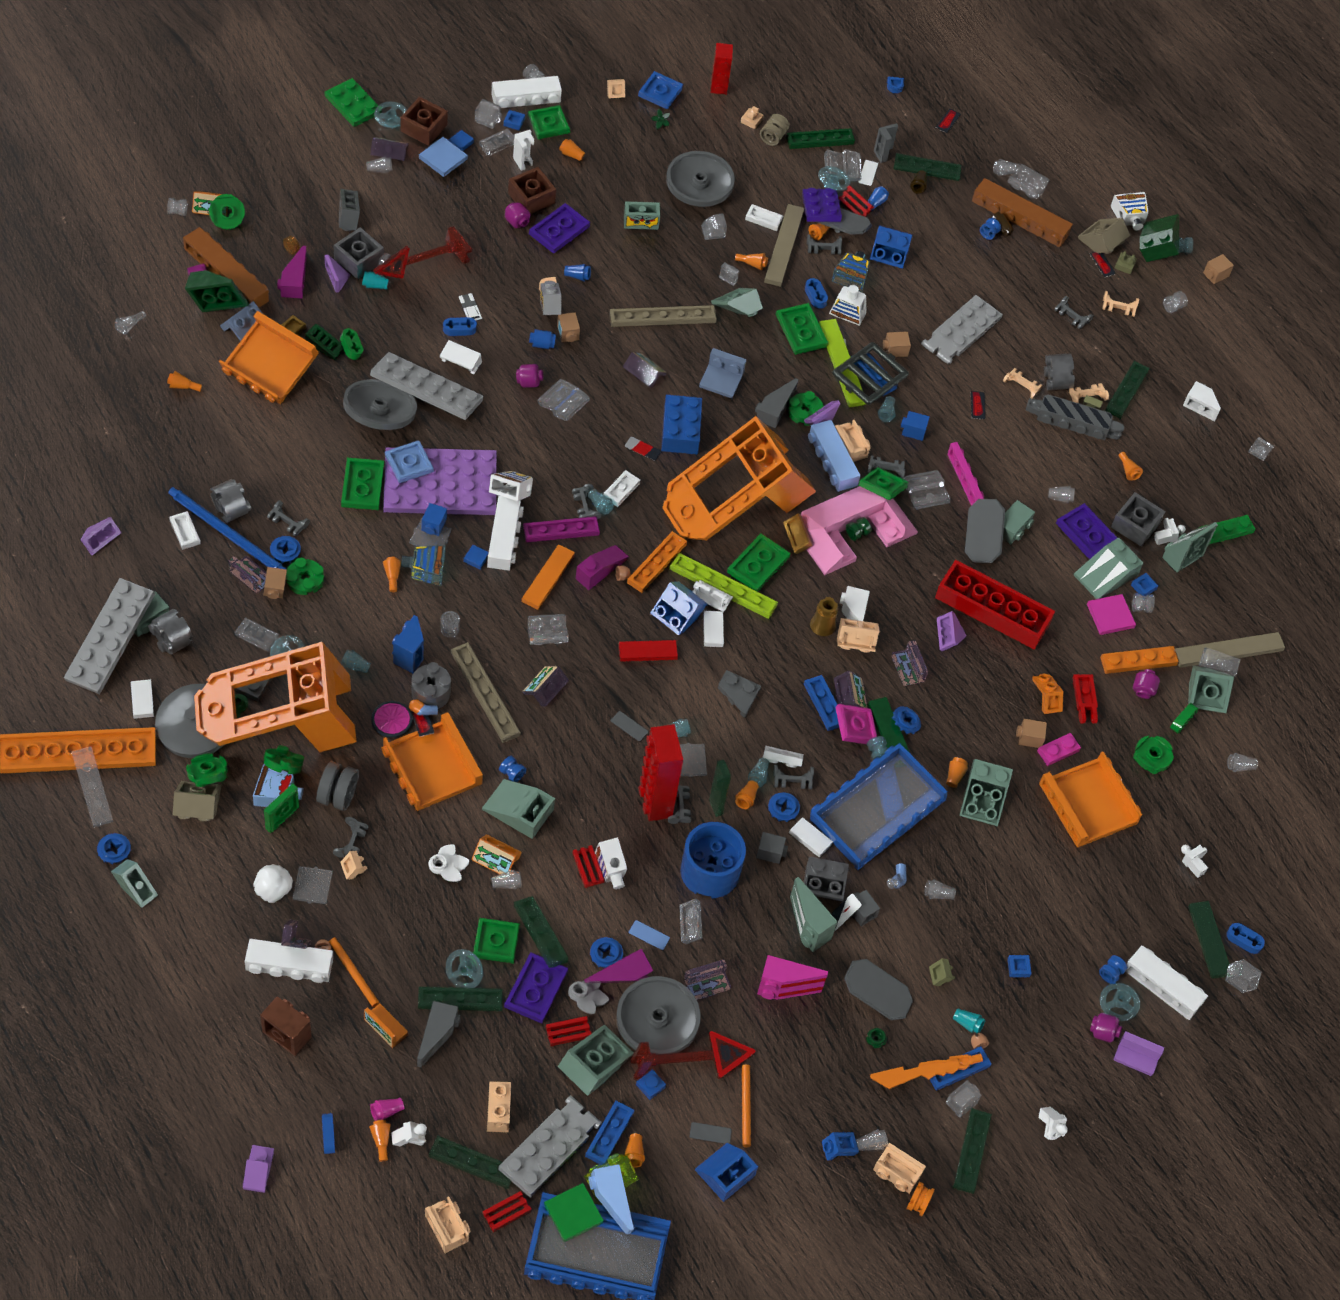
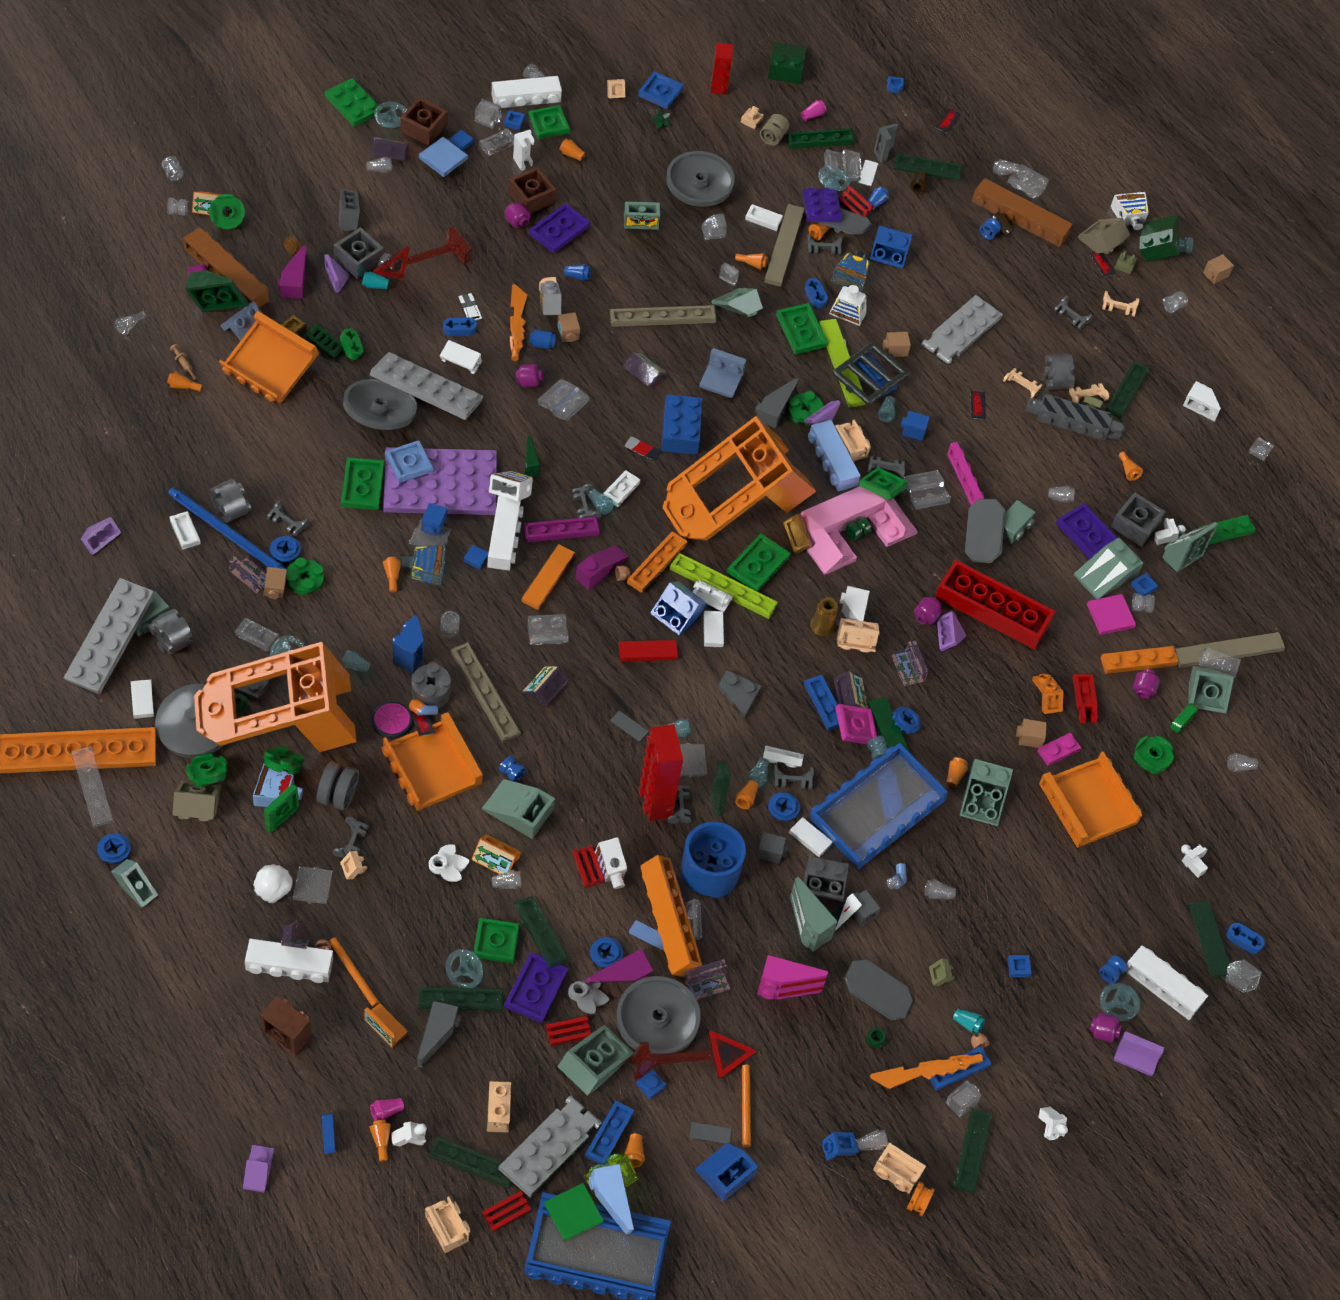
(172, 165): none -> clear wheel
(181, 357): none -> medium nougat piece
(518, 301): none -> orange sword
(532, 464): none -> dark green slope
(670, 915): none -> orange brick
(787, 63): none -> dark green slope
(815, 110): none -> dark pink cone
(928, 611): none -> magenta head

